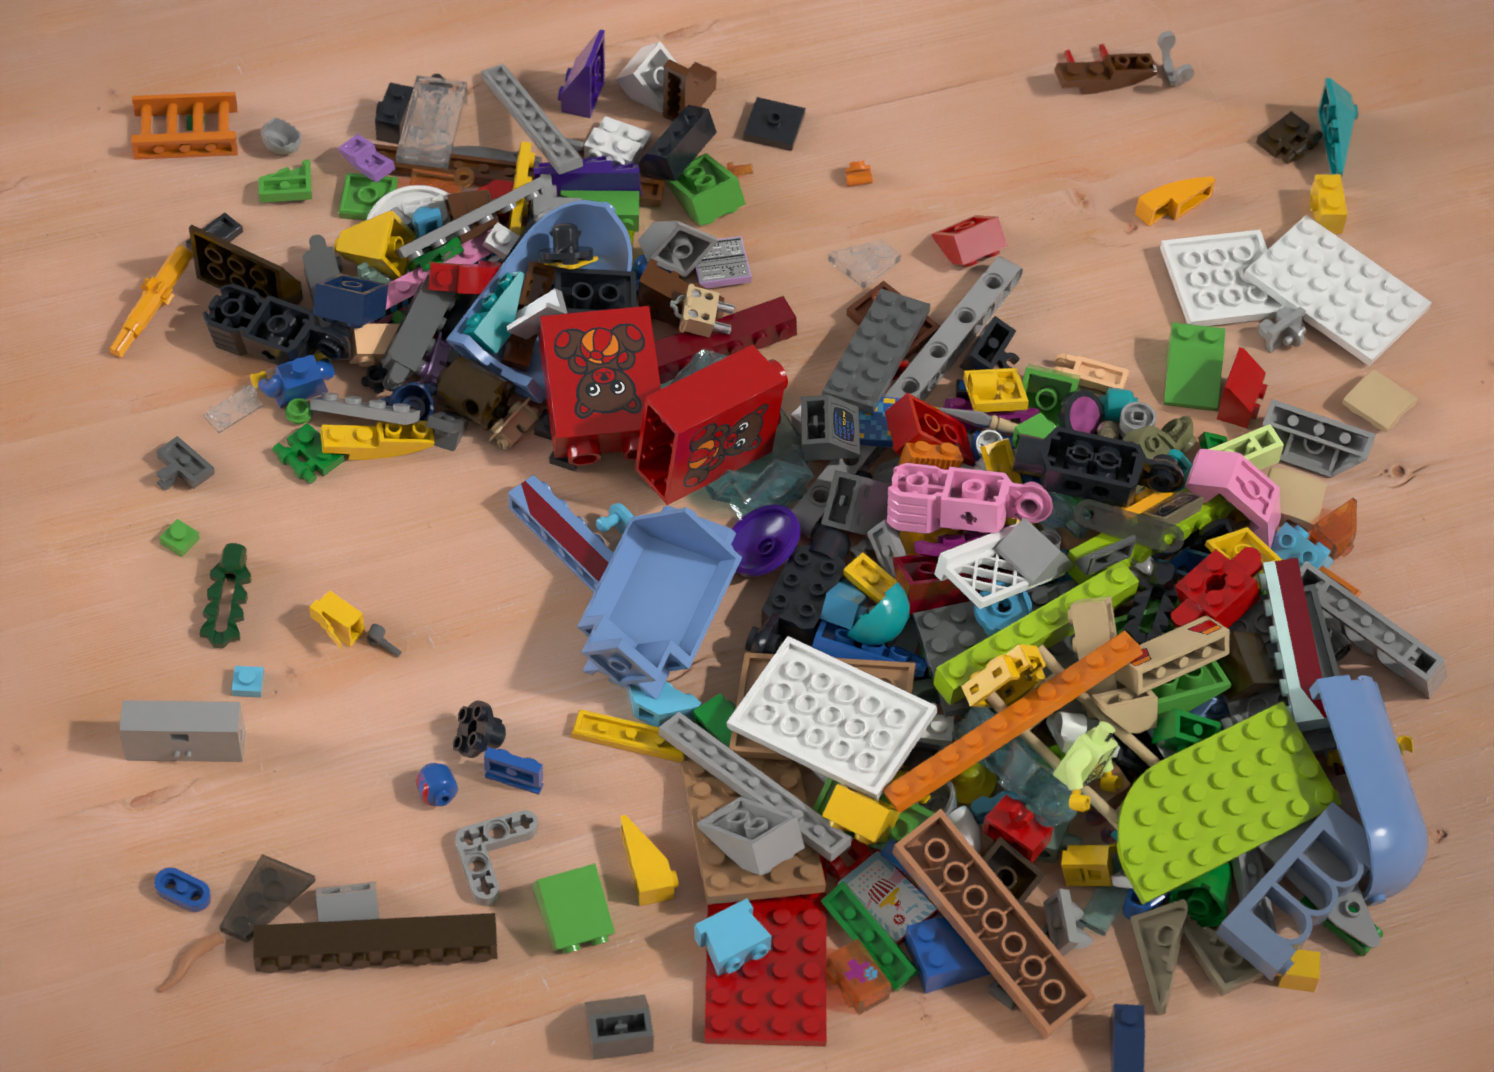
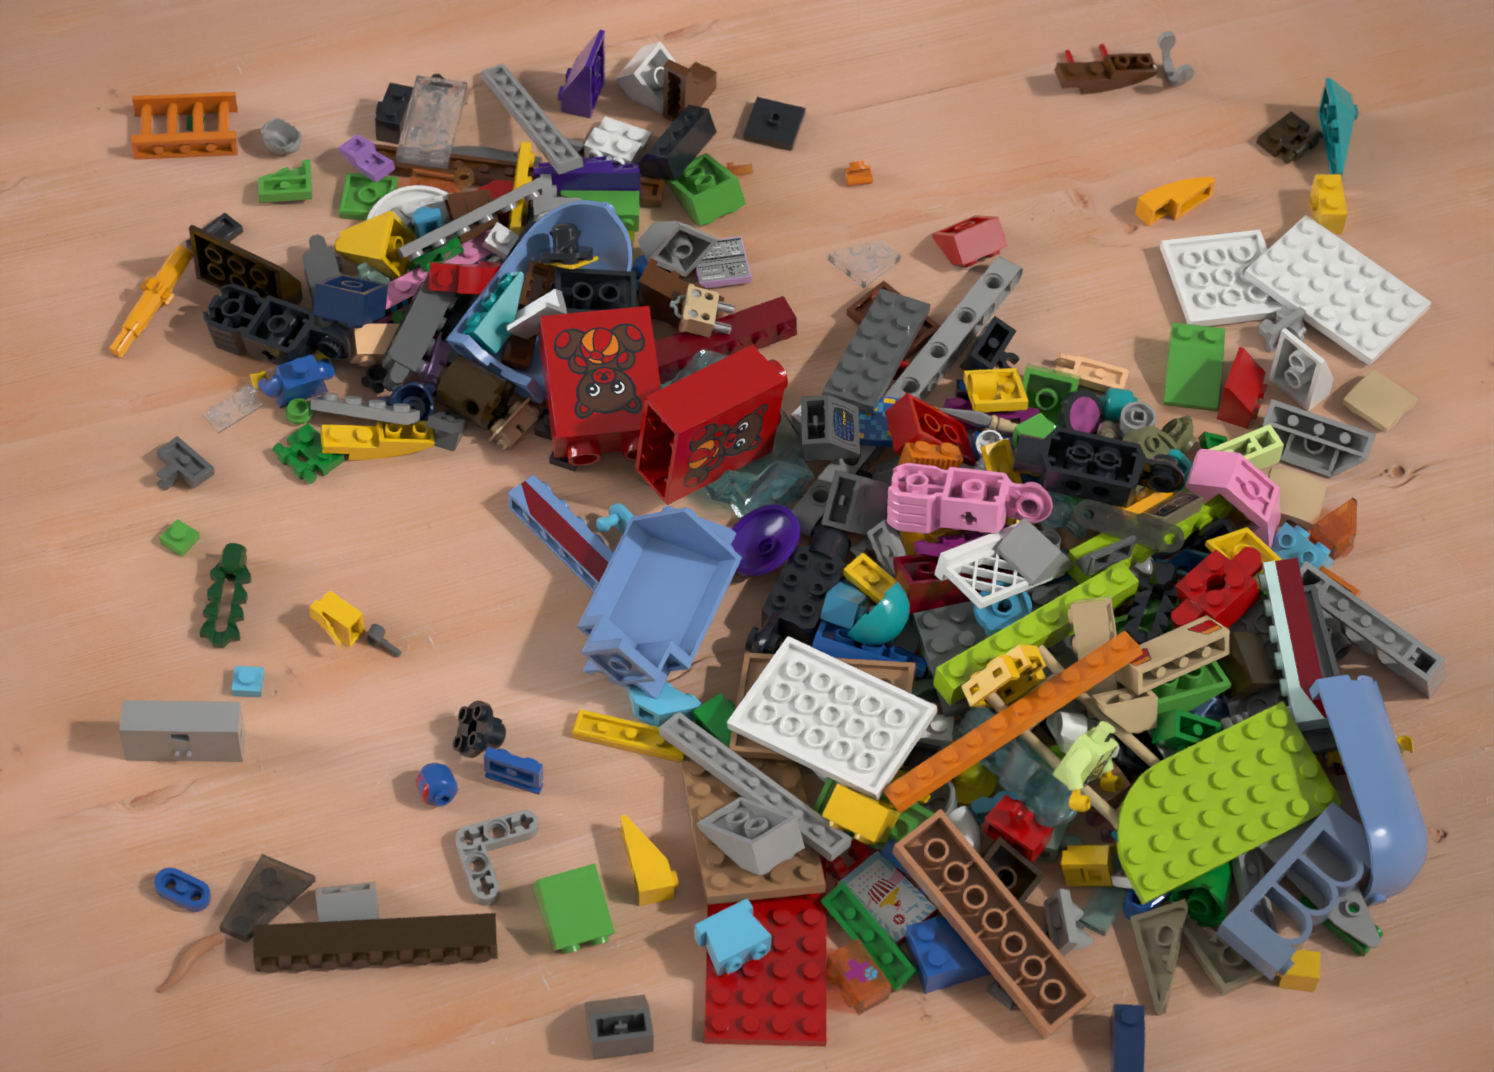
(1300, 371): none -> white slope

